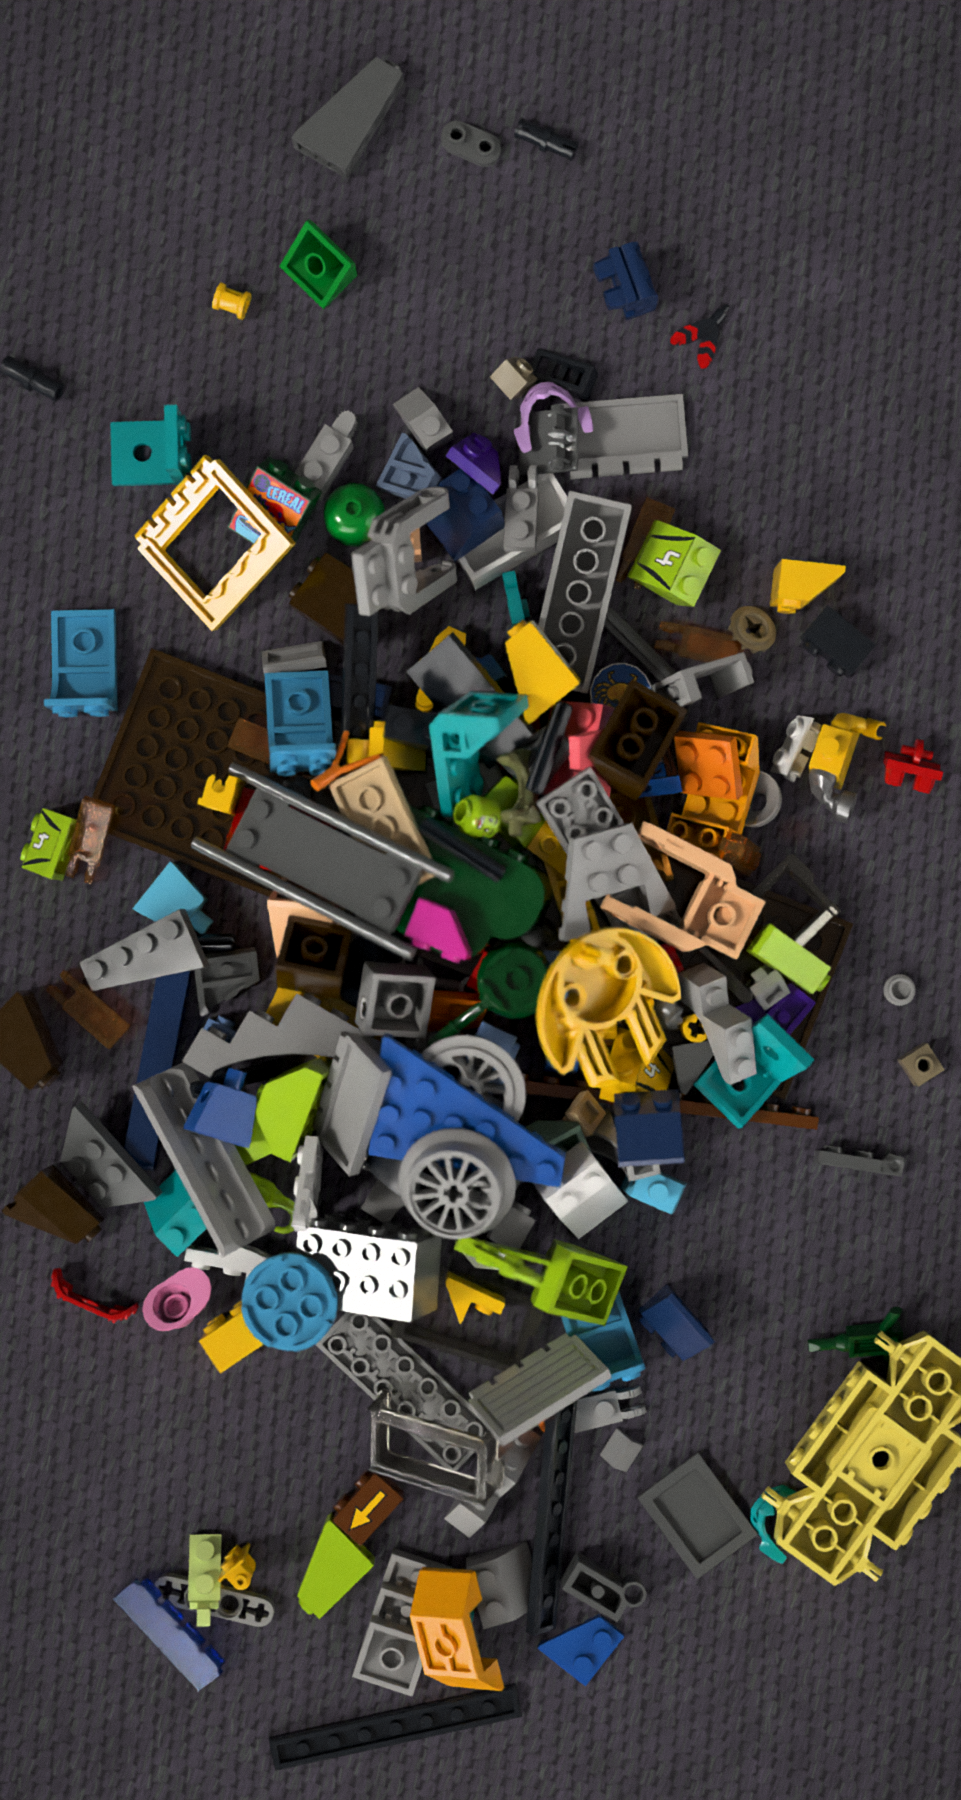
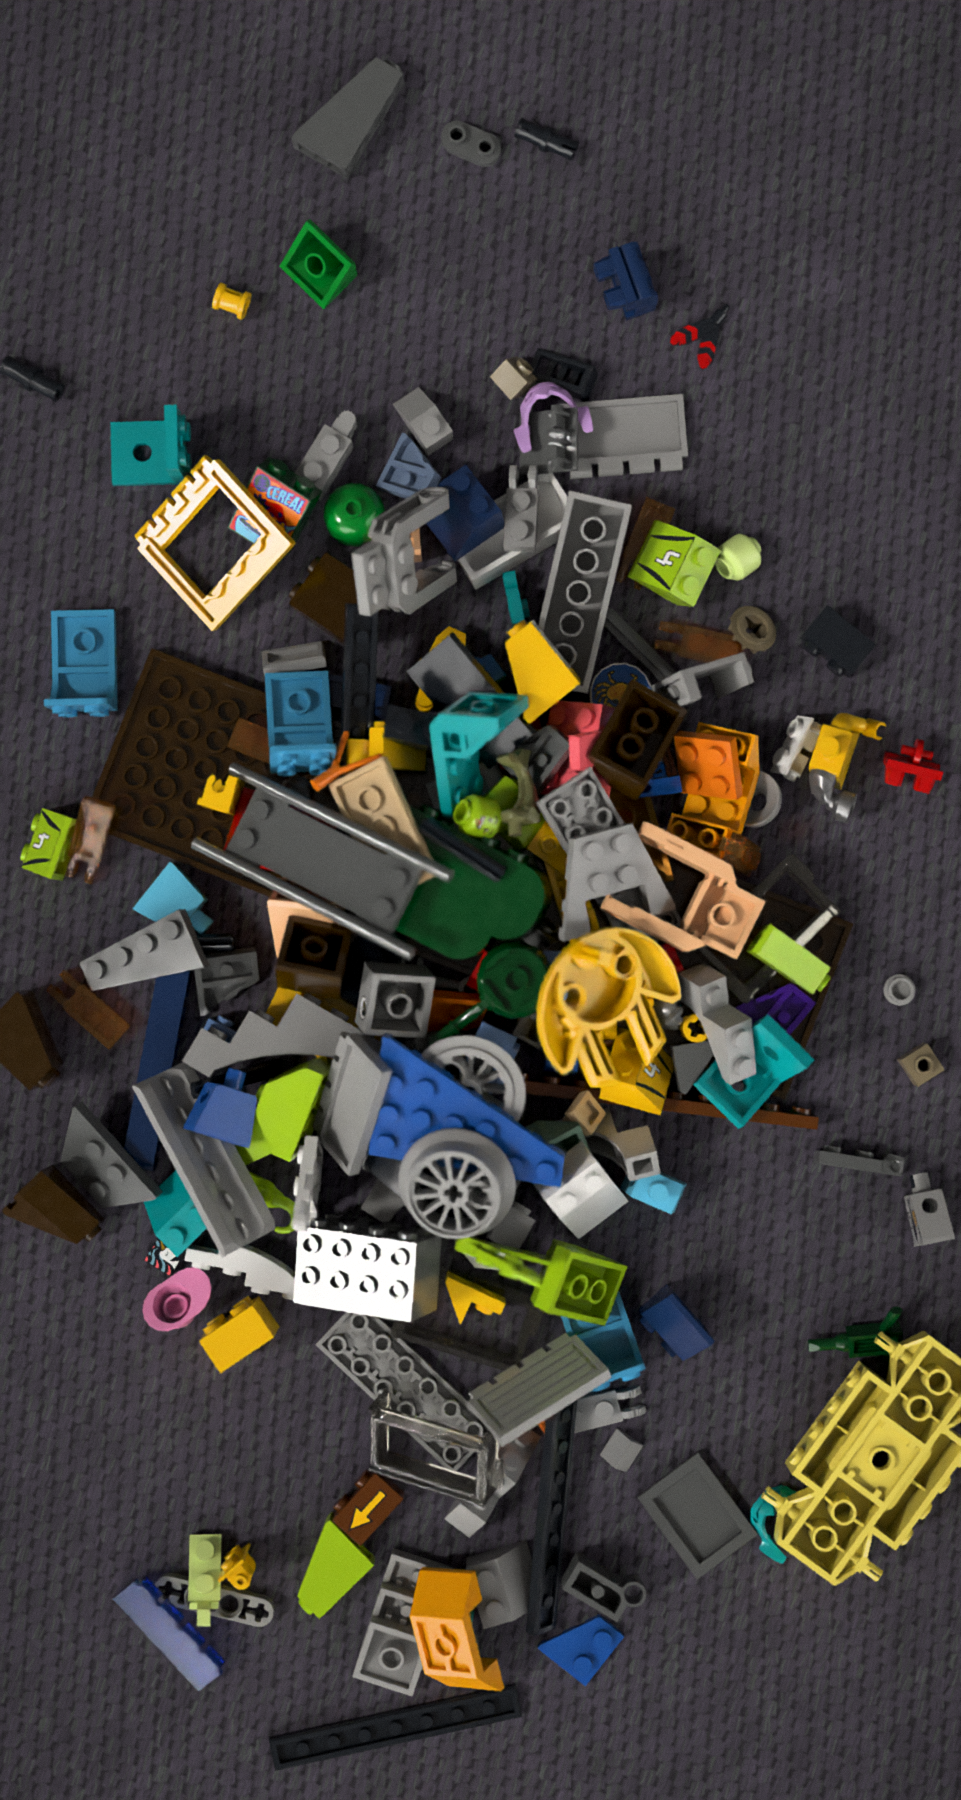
(64, 1291): red piece -> none
(163, 1258): none -> tile
(289, 1302): dark azure tile -> none
(440, 928): dark pink slope -> none
(478, 460): dark purple wing -> none
(527, 1030): none -> dark grey leg
(548, 747): black axle -> none
(648, 1128): dark blue slope -> none
(738, 557): none -> yellowish green head
(768, 988): light grey tile -> none
(800, 582): yellow slope -> none
(925, 1226): none -> light grey torso

